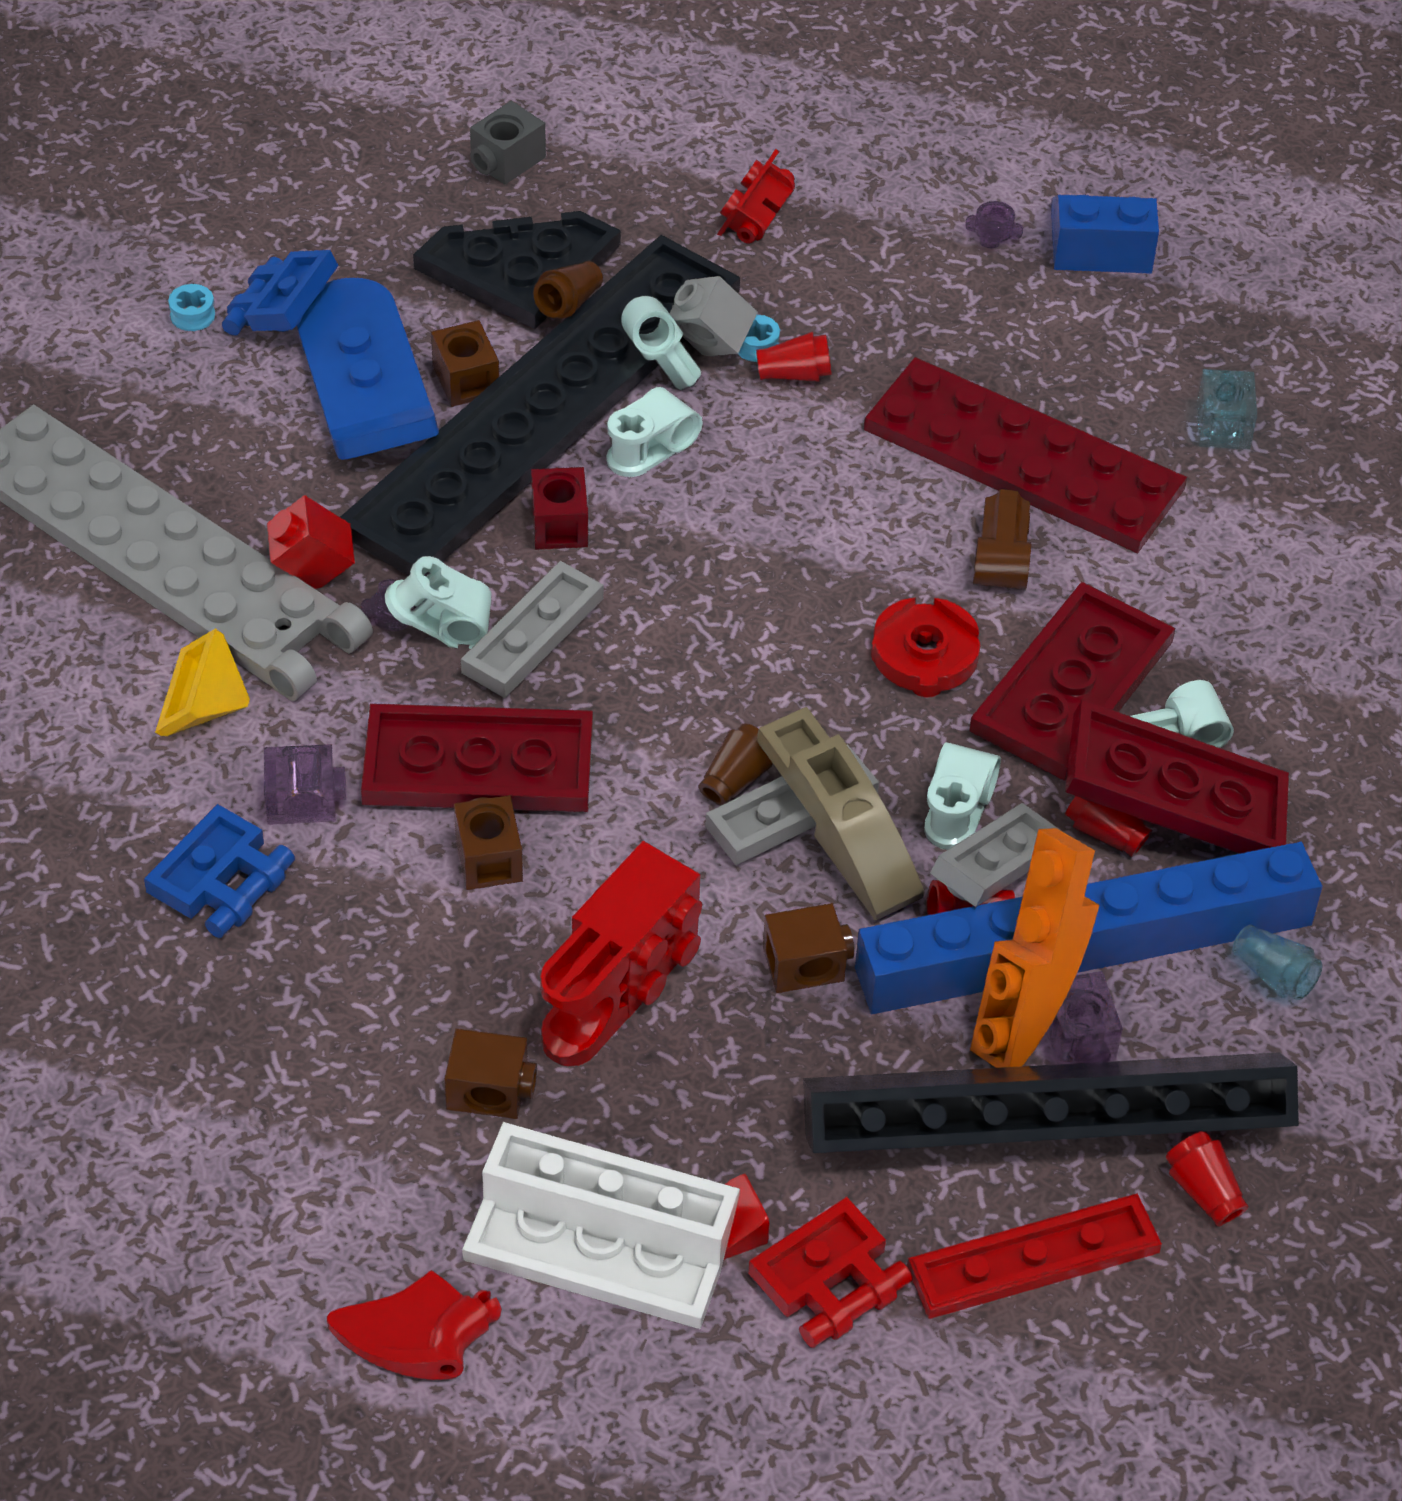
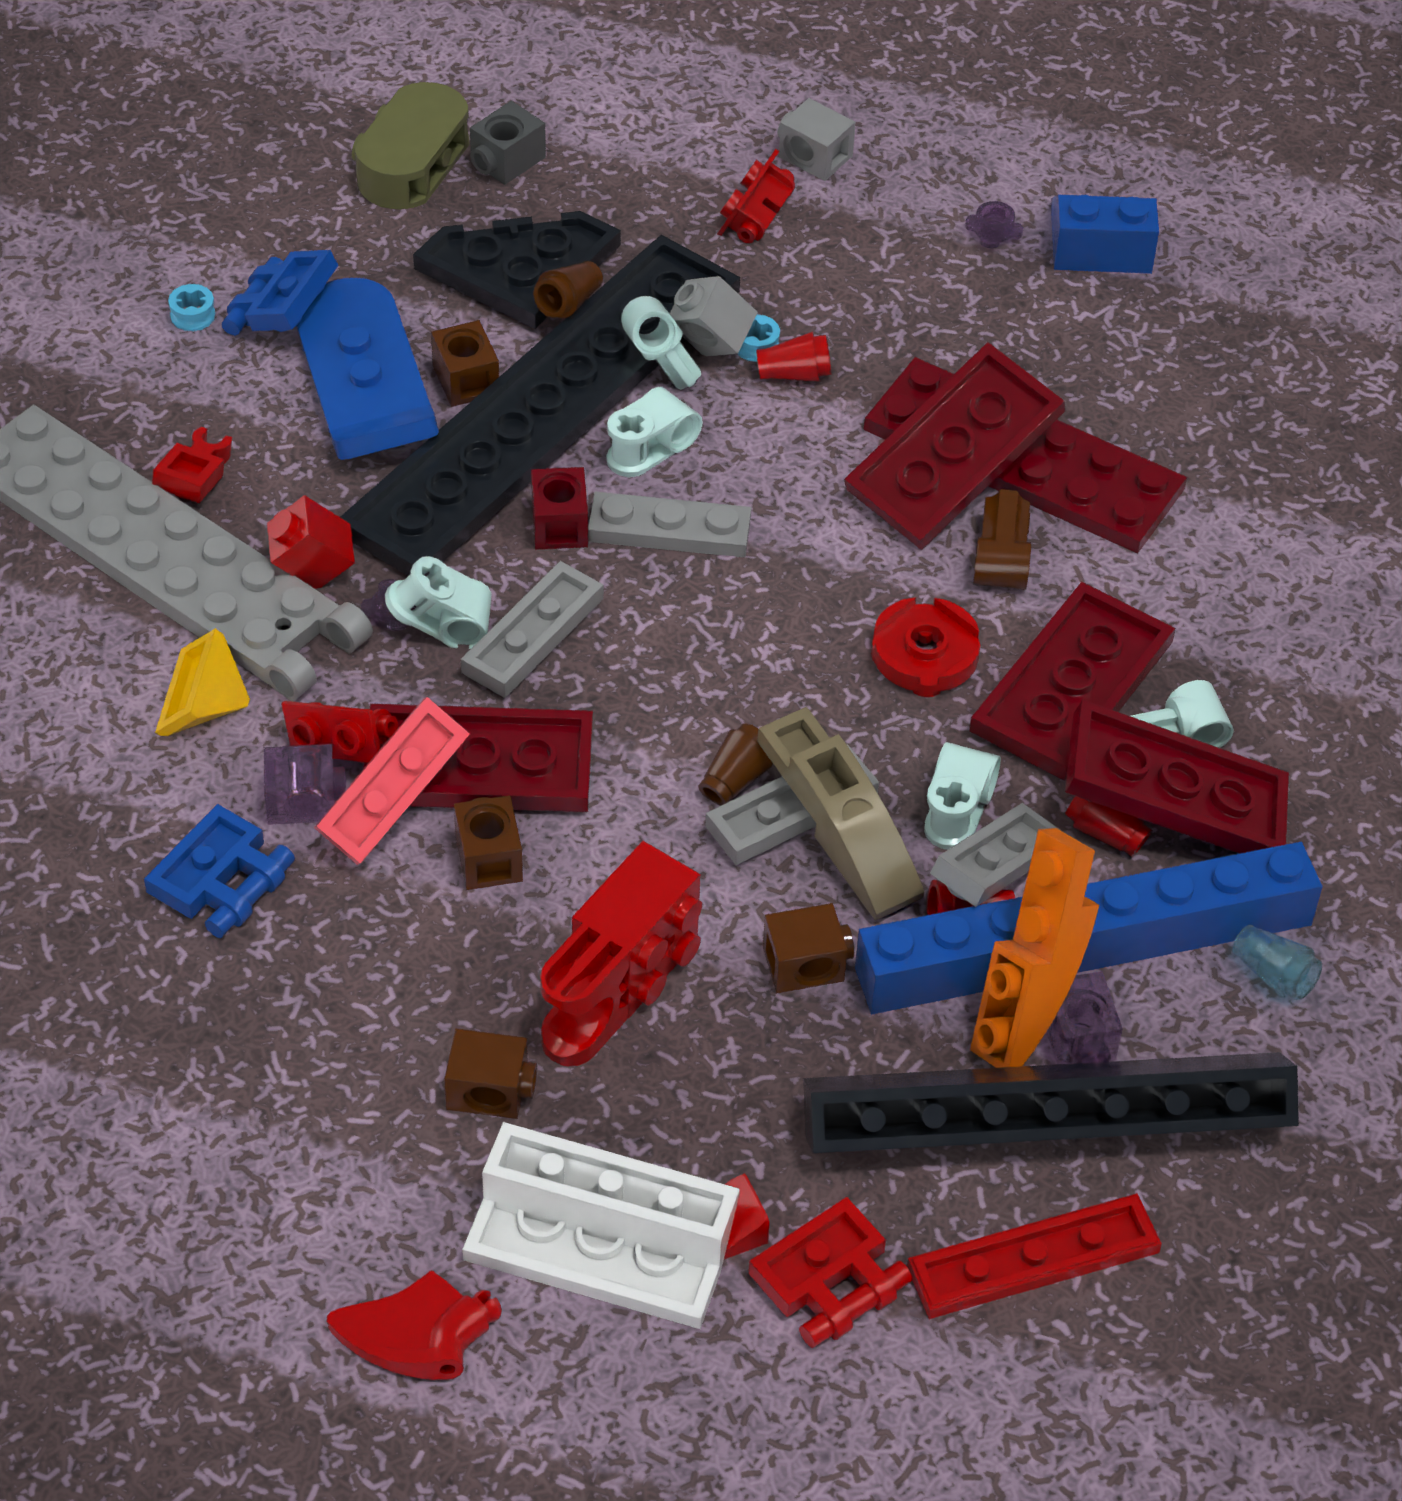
(194, 469): none -> red plate
(351, 731): none -> red hinge
(391, 780): none -> coral plate
(411, 145): none -> olive brick
(669, 524): none -> light grey plate
(816, 139): none -> light grey brick
(954, 445): none -> dark red plate
(1207, 1177): red cone -> none
(1226, 409): clear light blue brick -> none

